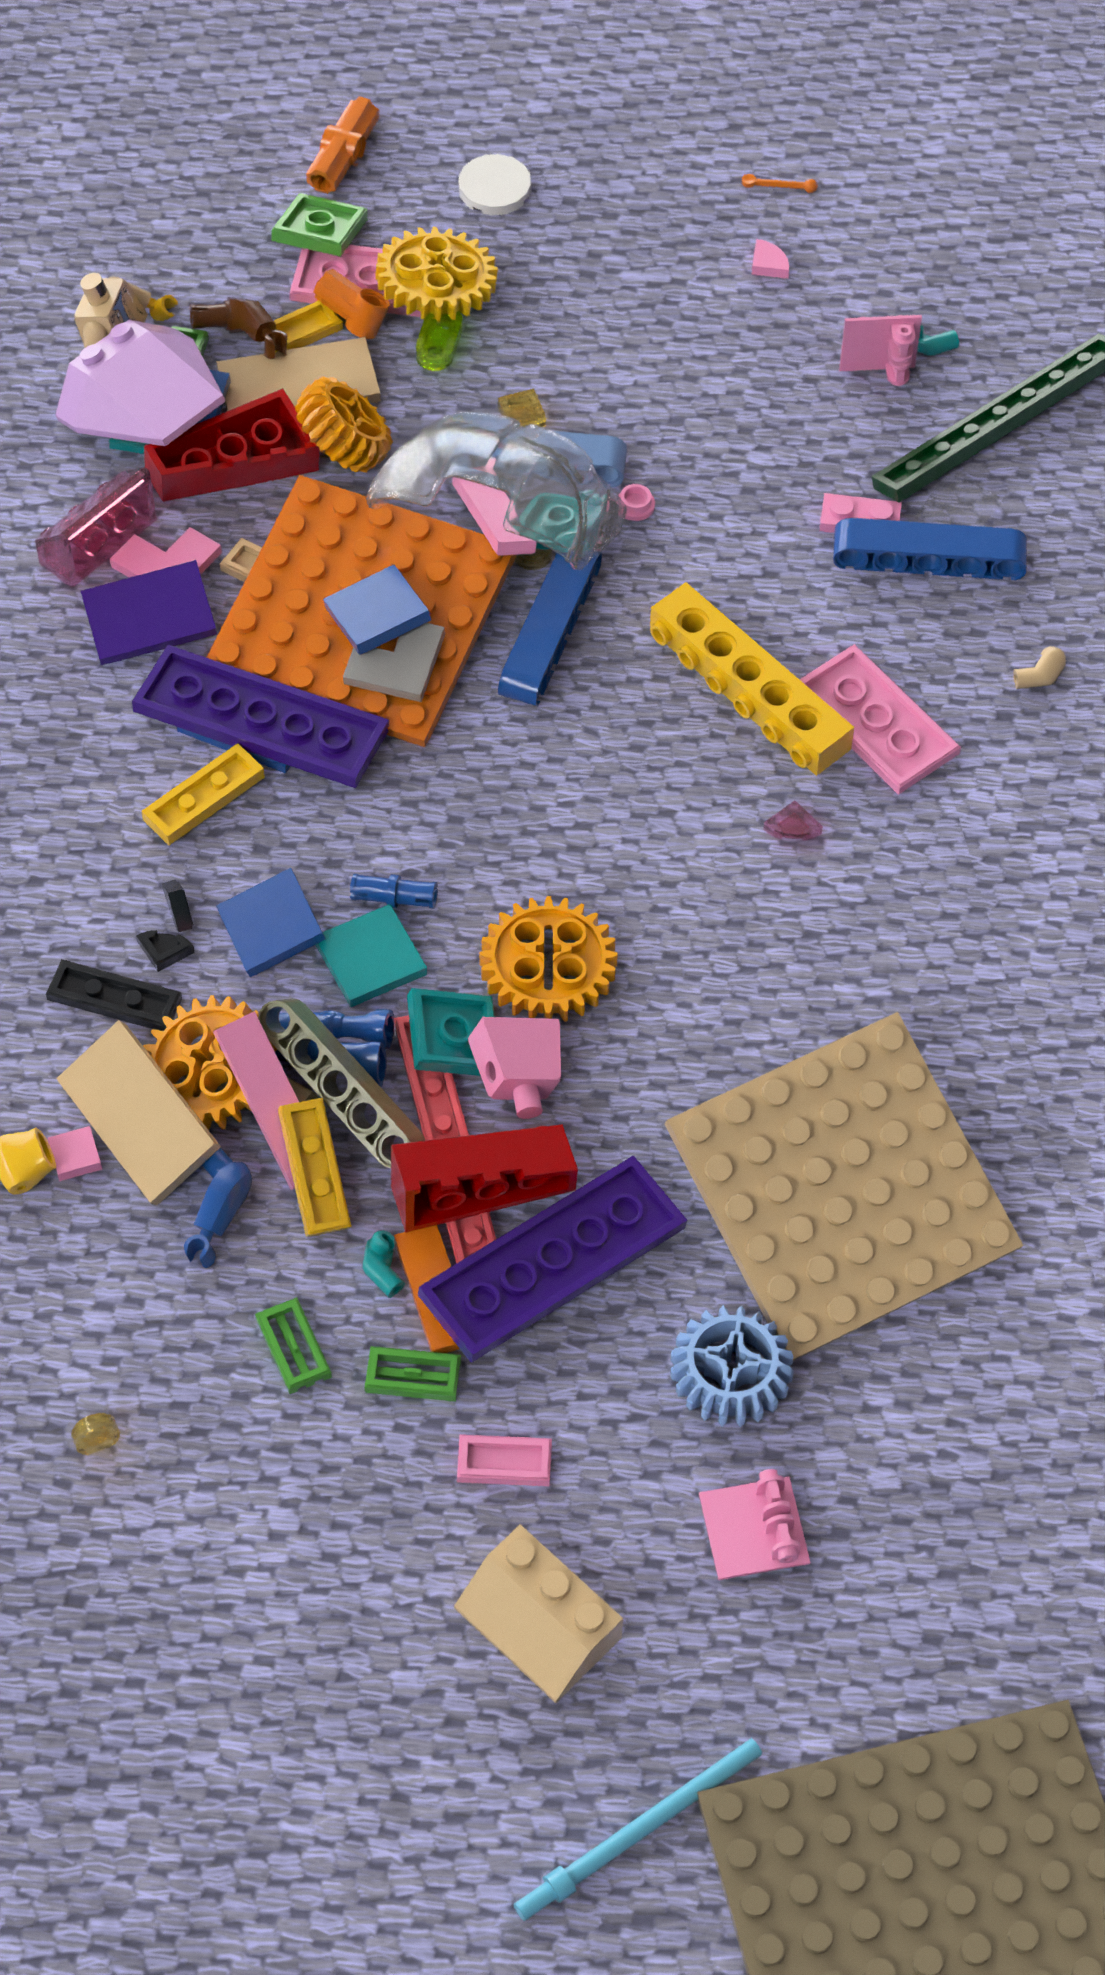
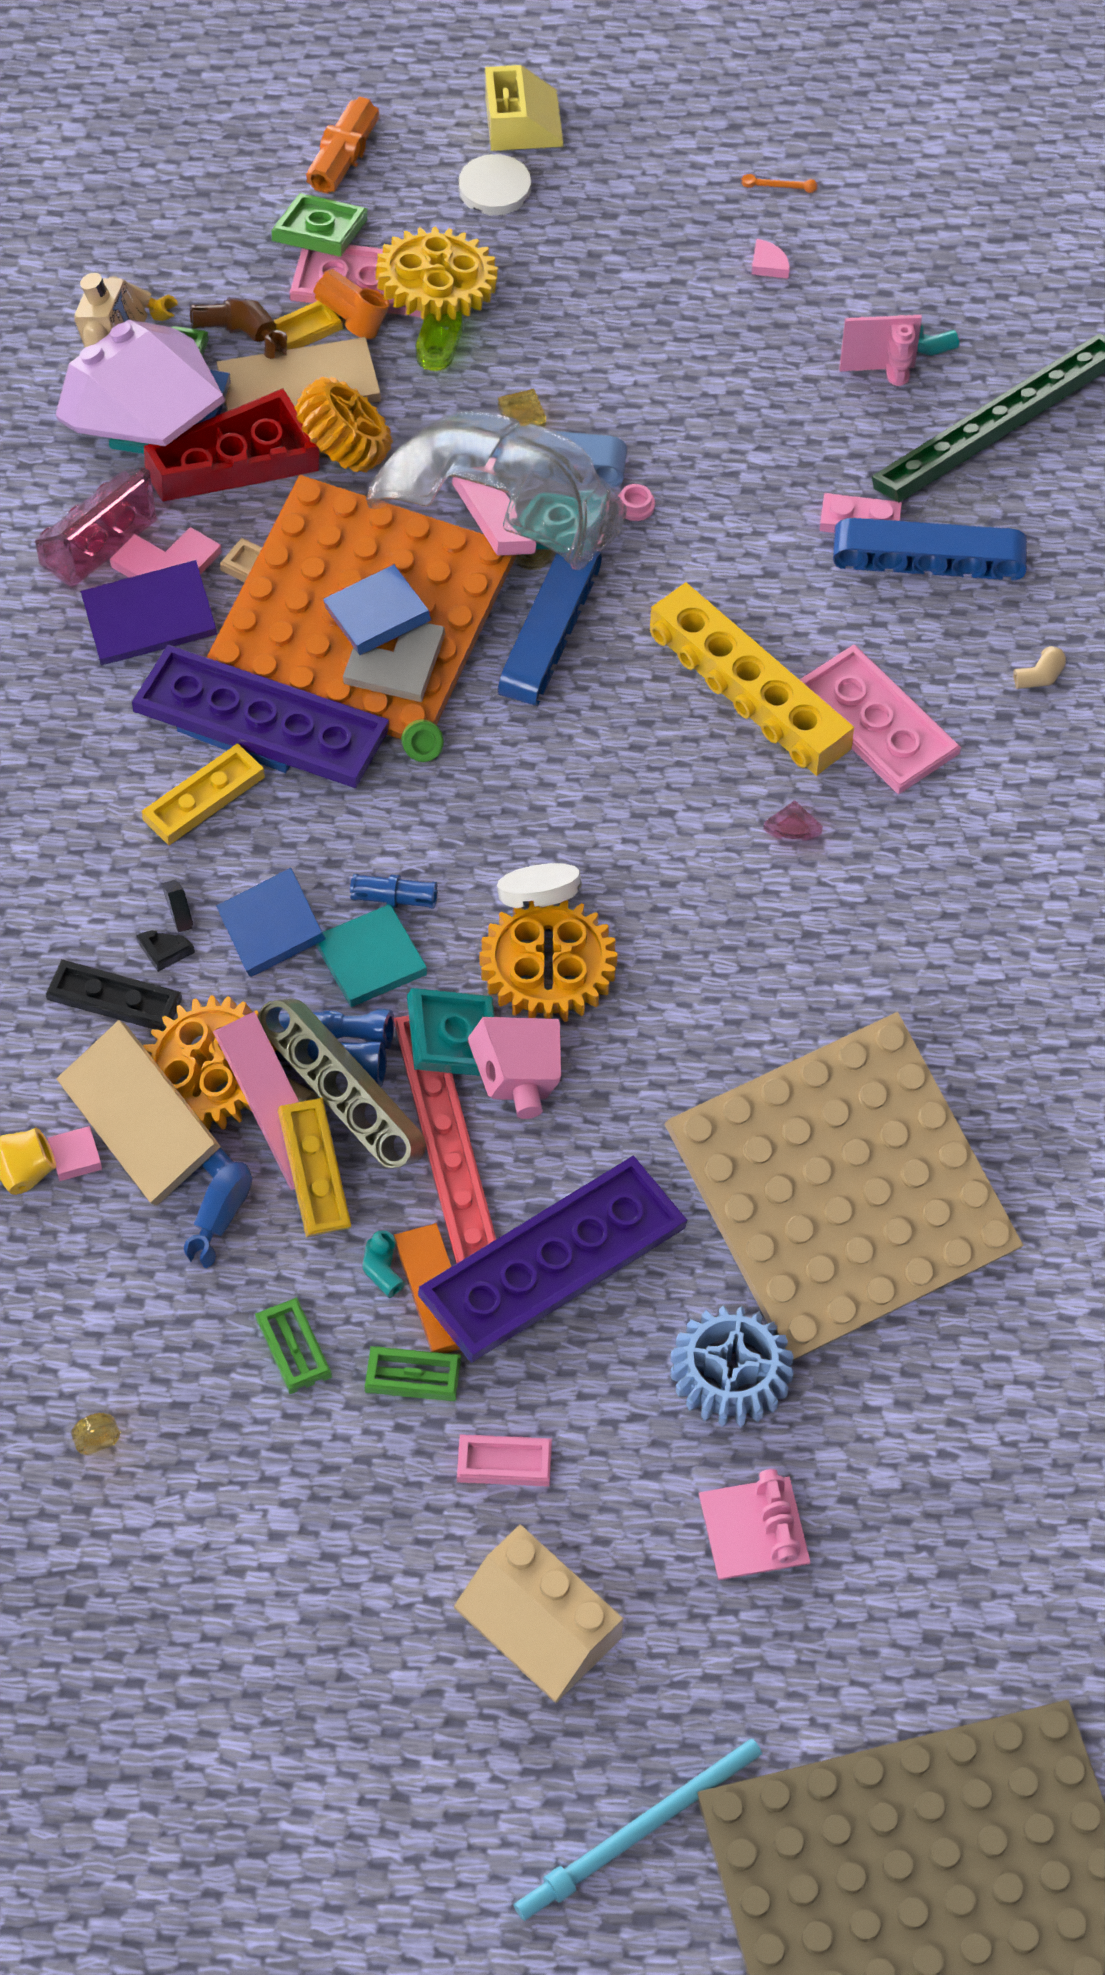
(422, 740): none -> bright green tile
(479, 1173): red wedge -> none
(521, 110): none -> light yellow slope
(540, 883): none -> white tile

